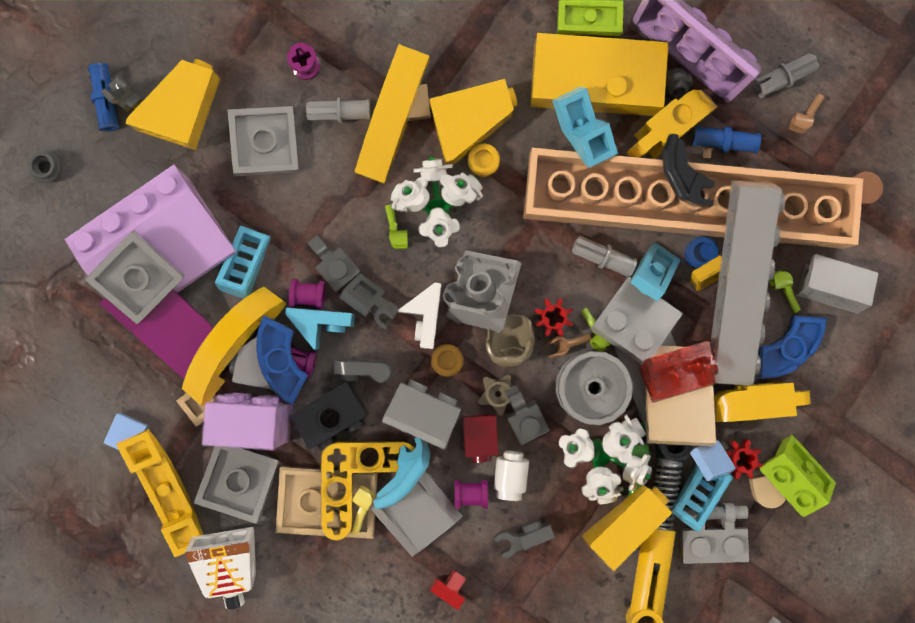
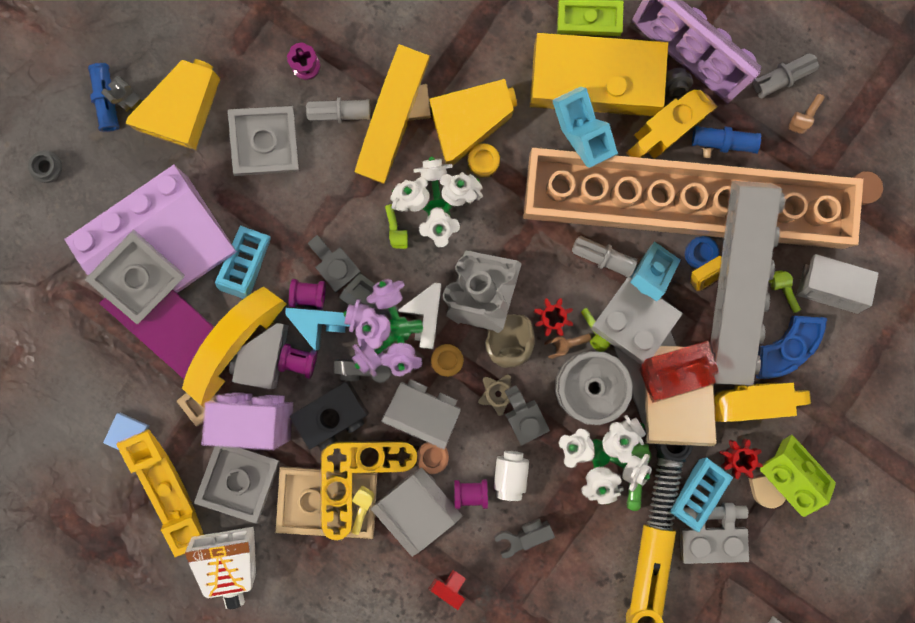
(276, 360): blue tile -> none
(377, 332): none -> lavender plant
(411, 468): medium azure piece -> none
(432, 458): none -> nougat tile
(480, 437): dark red brick -> none
(628, 525): yellow slope -> none
(681, 176): black piece -> none
(712, 461): light blue tile -> none

